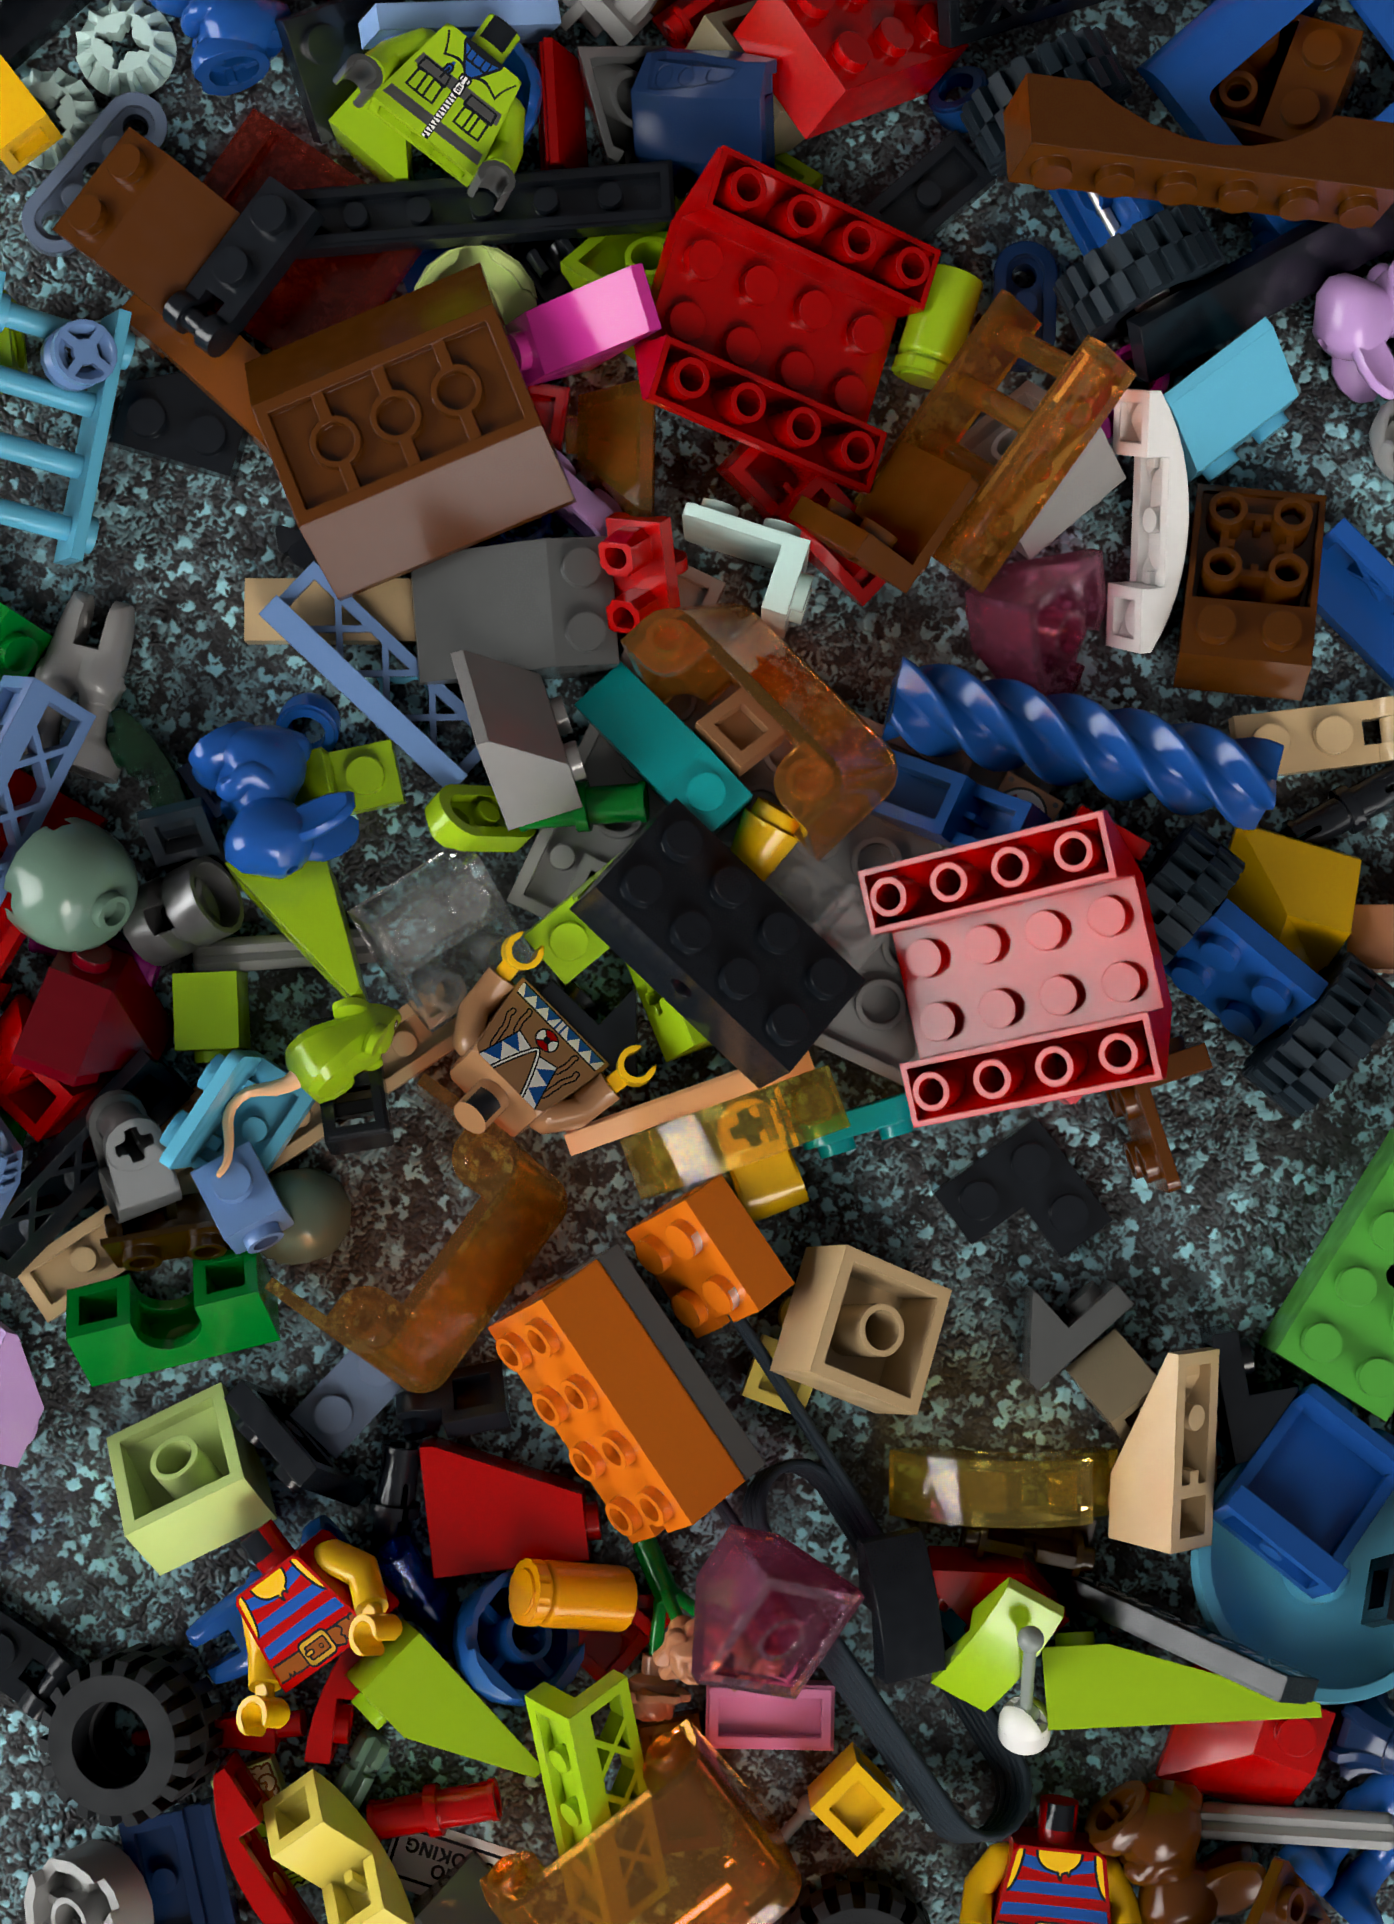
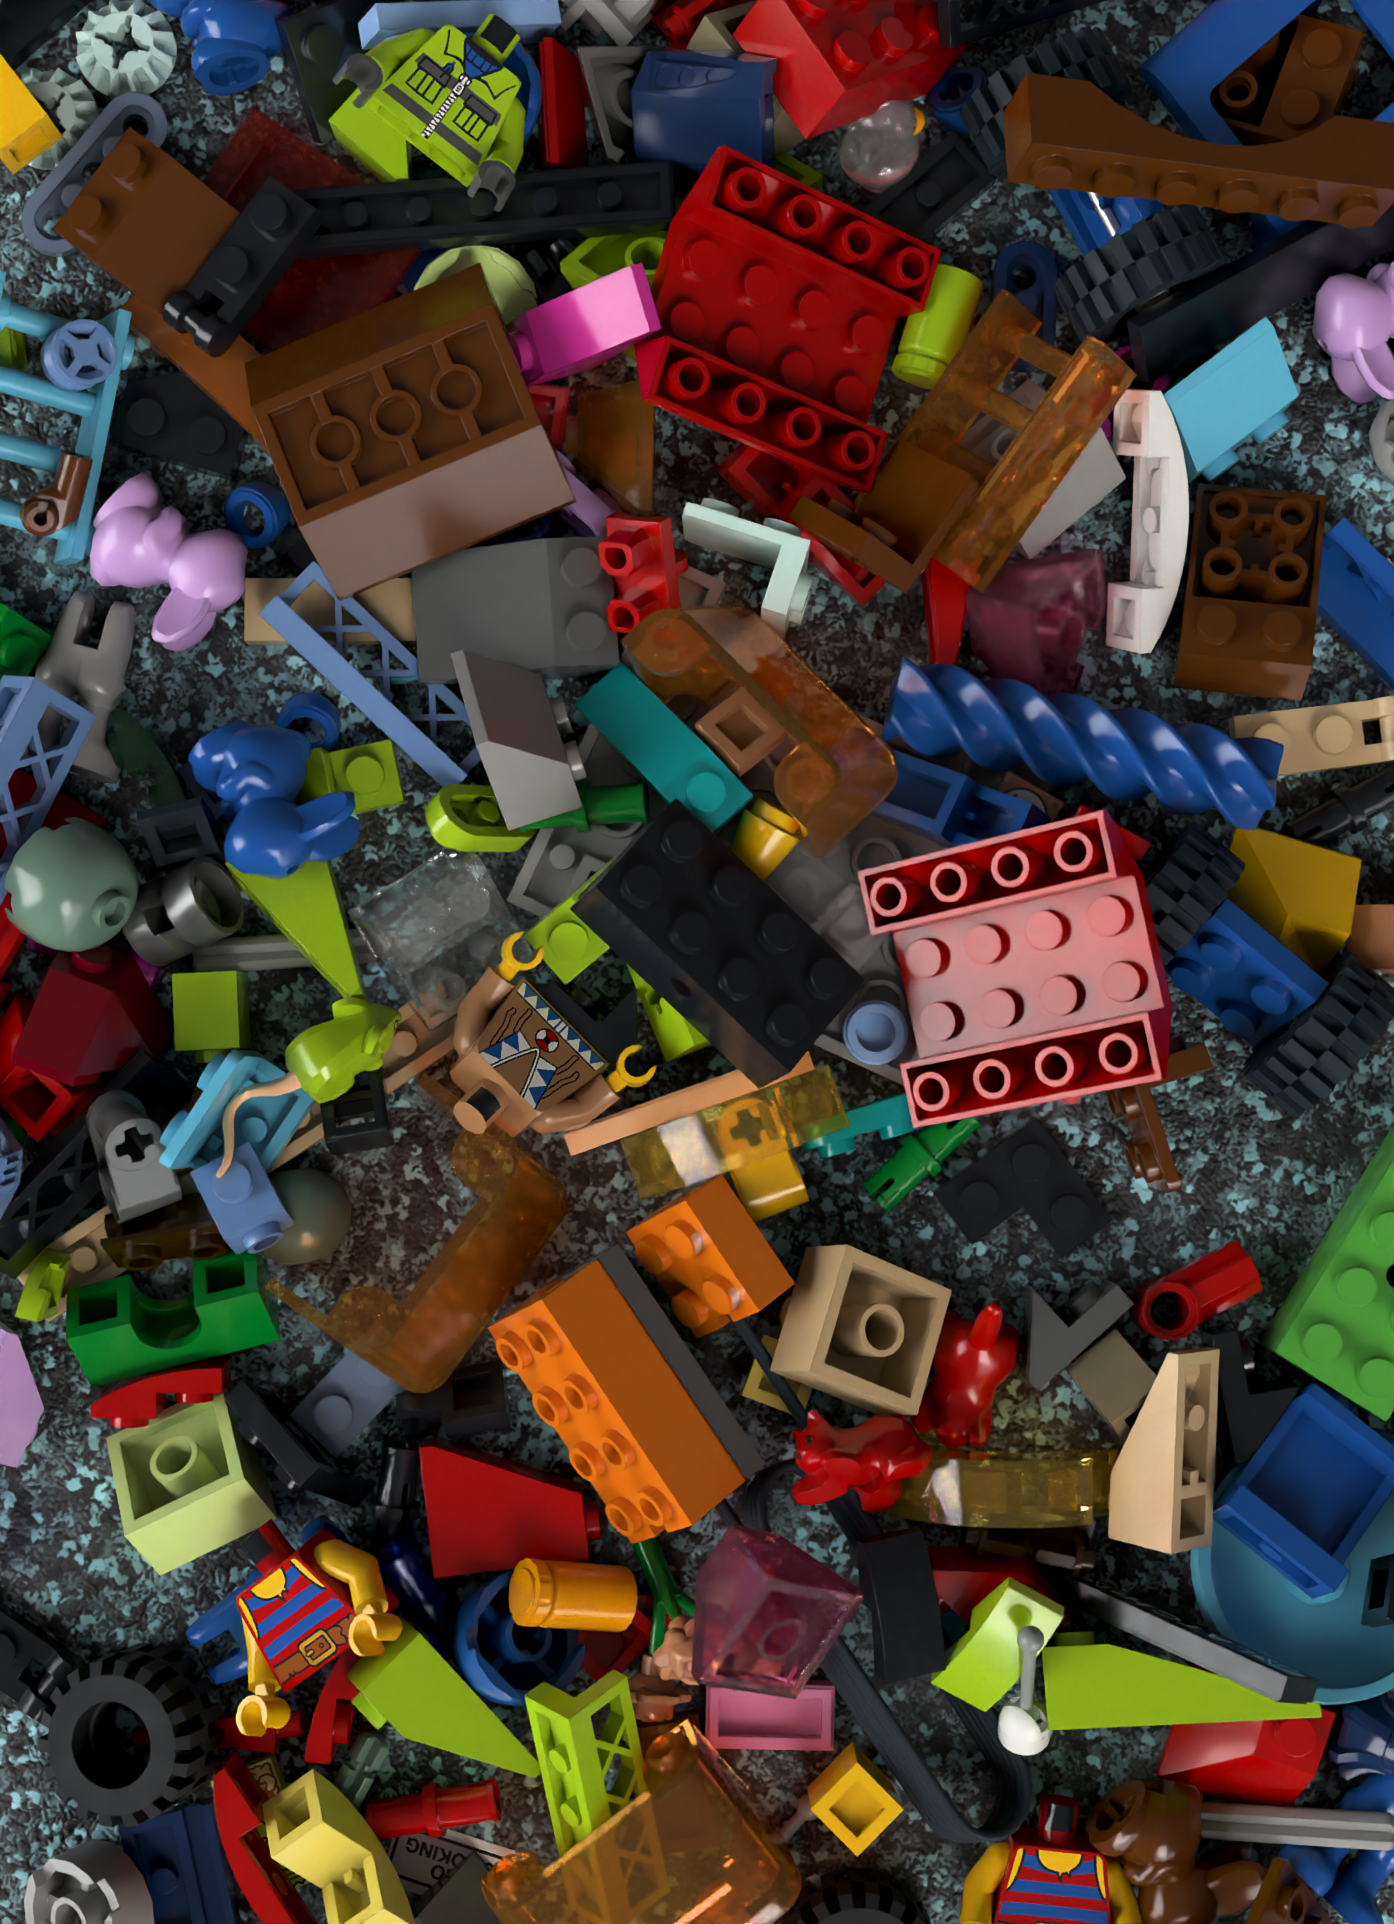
(44, 1286): none -> lime tile
(60, 500): none -> reddish brown arm
(145, 1396): none -> red slope
(149, 545): none -> lavender animal
(271, 503): none -> blue piece
(858, 1458): none -> red animal
(875, 1032): none -> light blue tile
(882, 145): none -> clear animal
(916, 1160): none -> green pin
(944, 612): none -> red slope
(968, 1367): none -> red animal
(1199, 1289): none -> red piece

